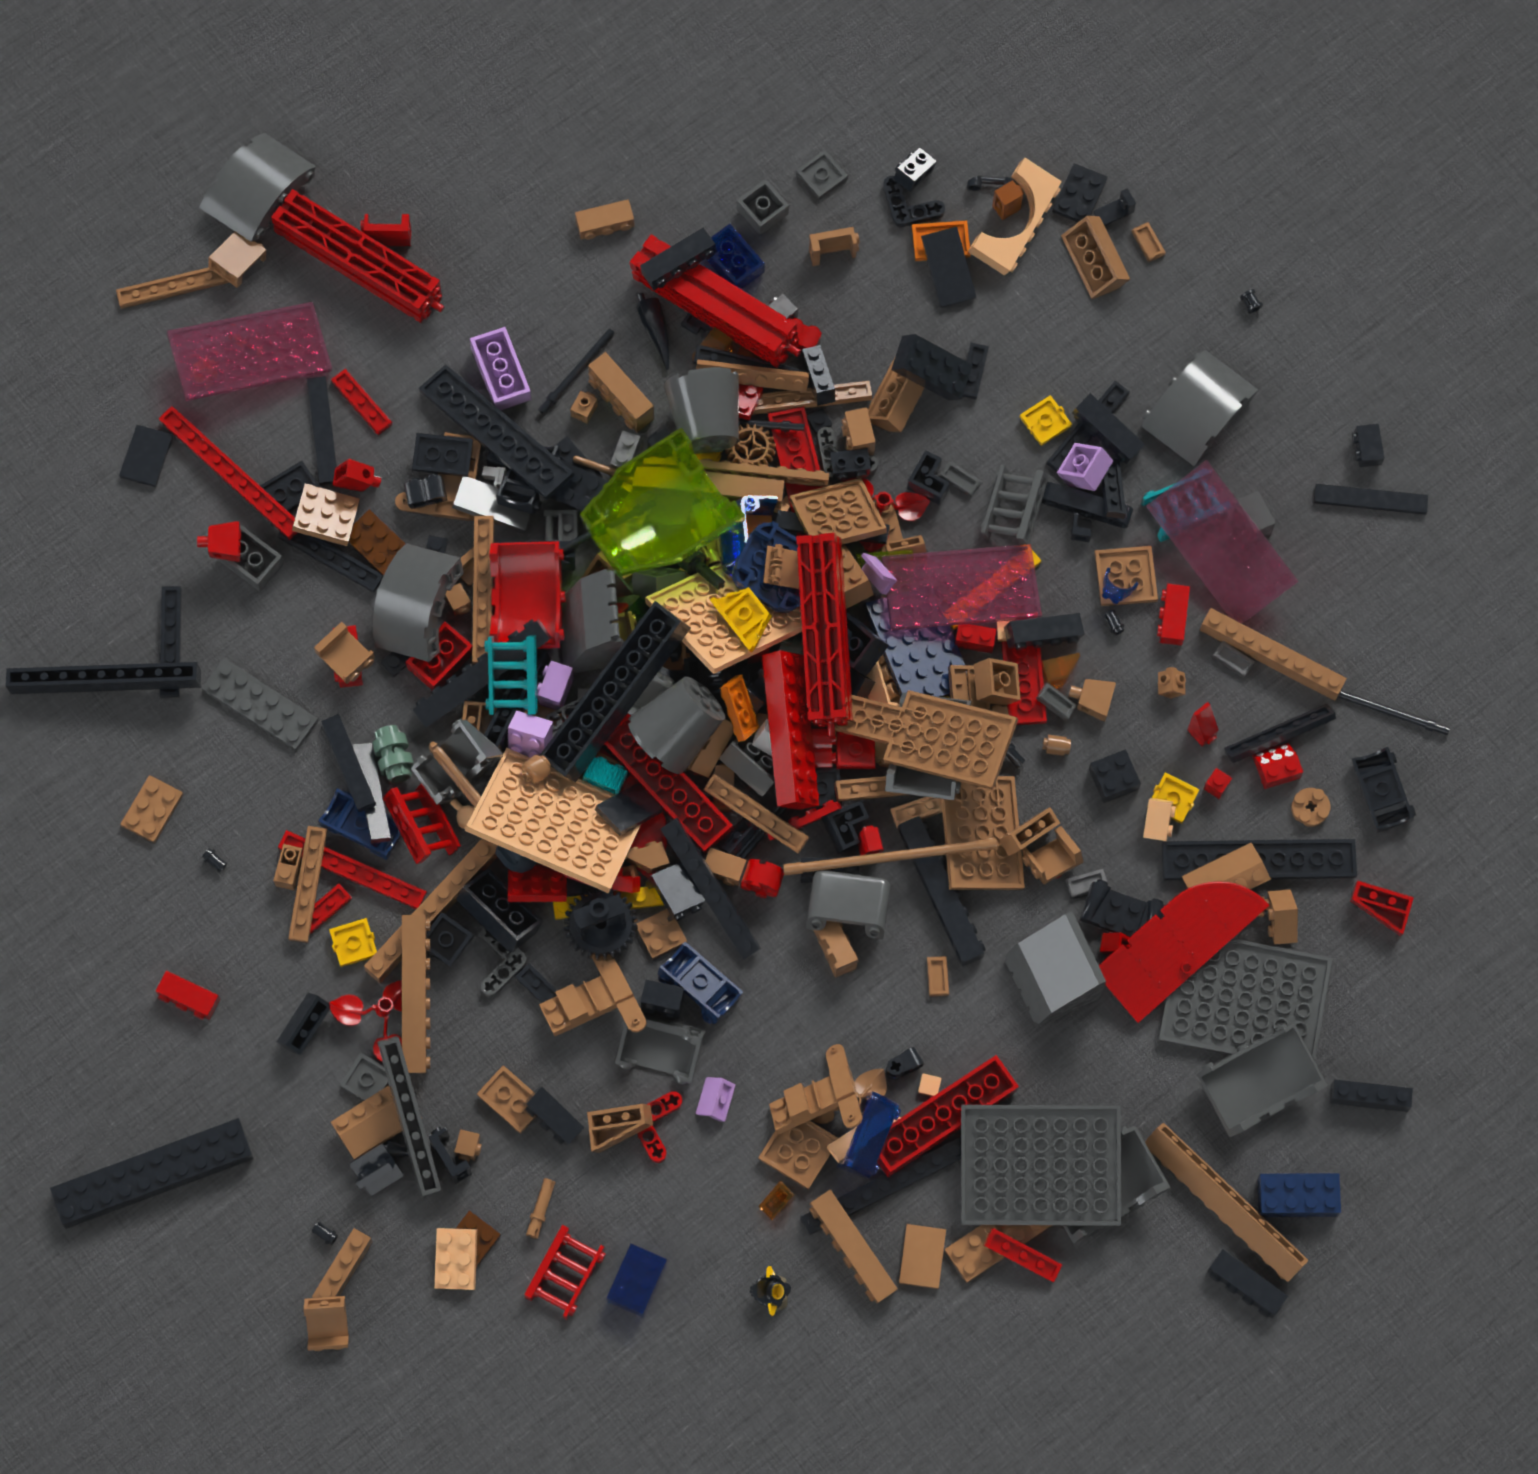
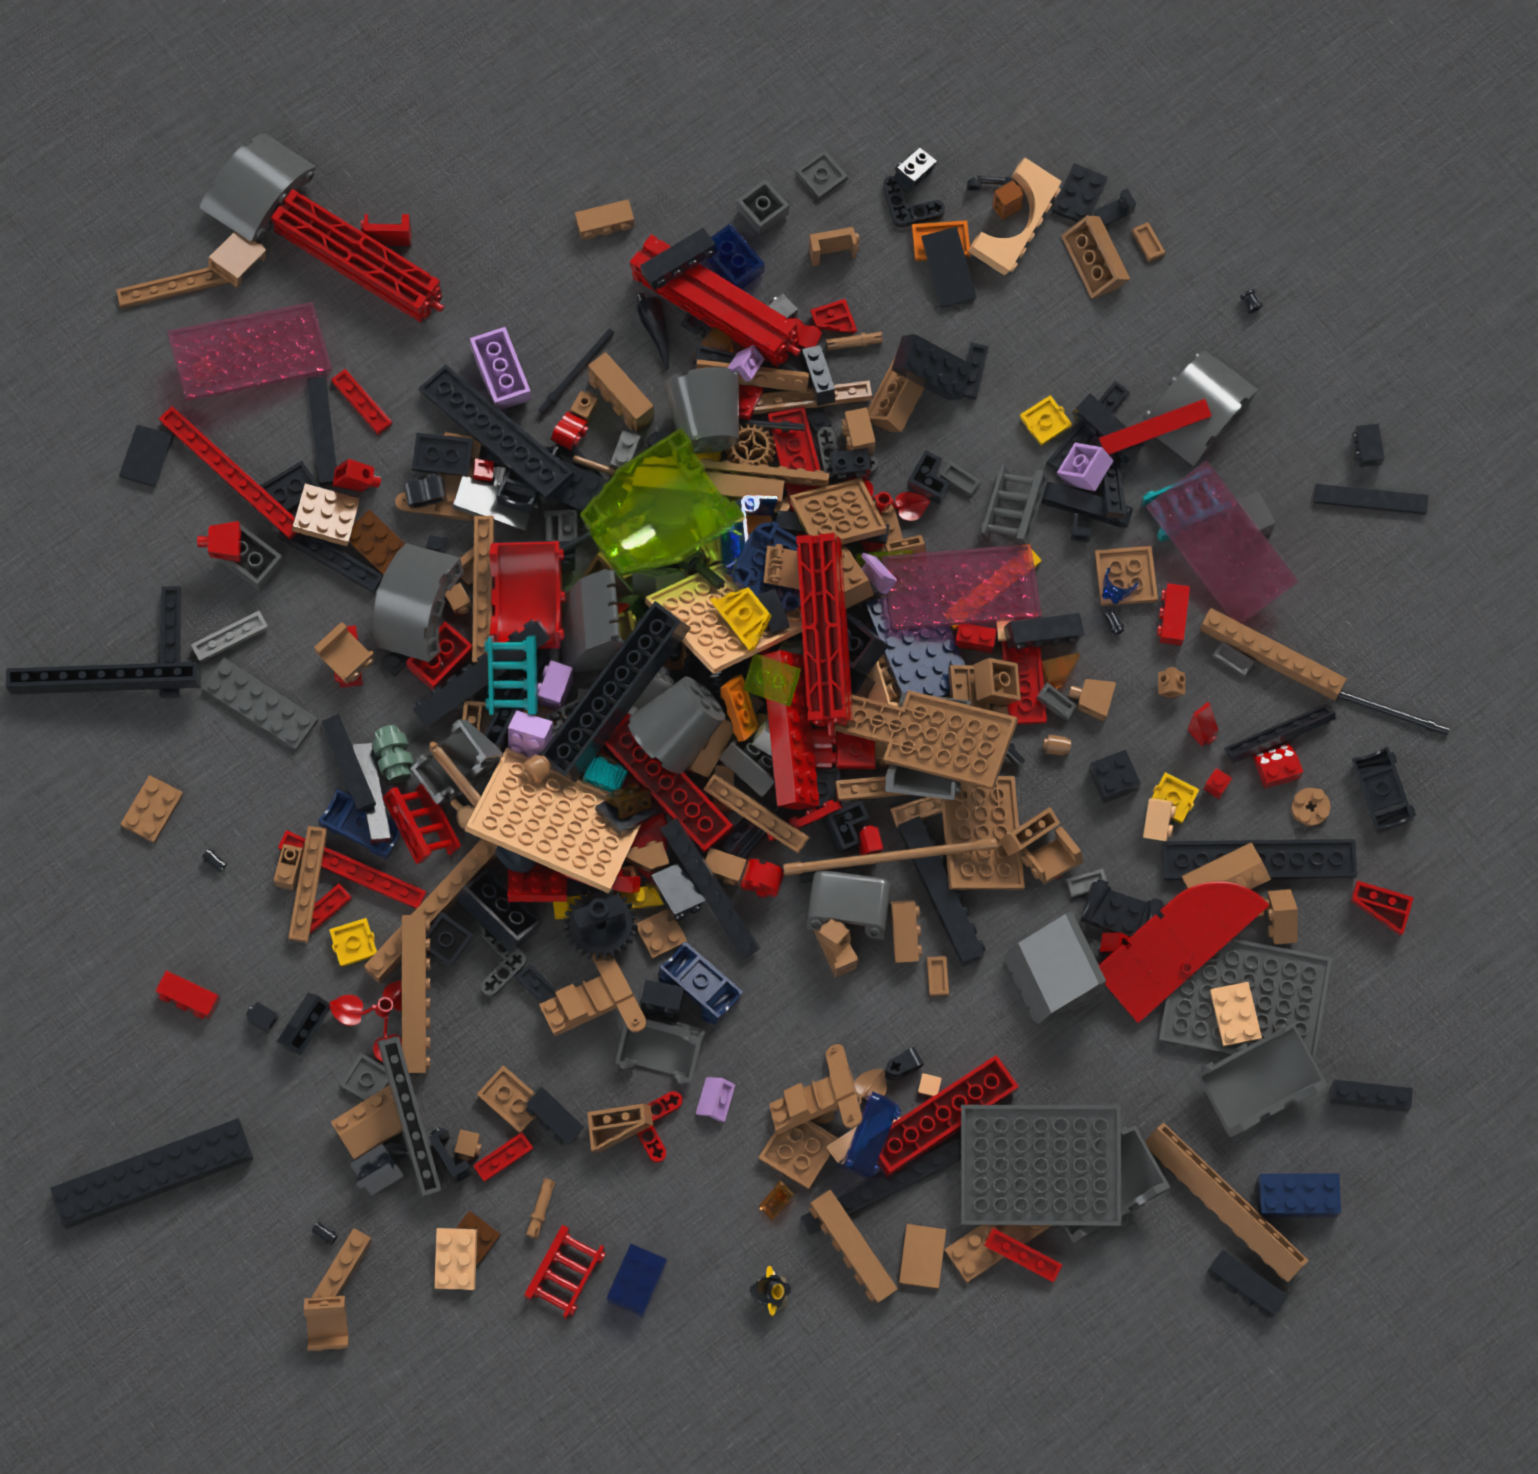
(229, 636): none -> light grey plate
(262, 1017): none -> black brick
(483, 469): none -> plate
(503, 1157): none -> red plate
(569, 430): none -> red brick
(630, 799): none -> dark brown bracket
(747, 362): none -> lavender panel
(772, 679): none -> clear neon green tile
(774, 606): none -> black slope
(834, 317): none -> red wing
(835, 936): none -> medium nougat brick
(854, 341): none -> medium nougat pin
(905, 931): none -> medium nougat wedge
(1155, 427): none -> red tile
(1235, 1014): none -> light nougat plate

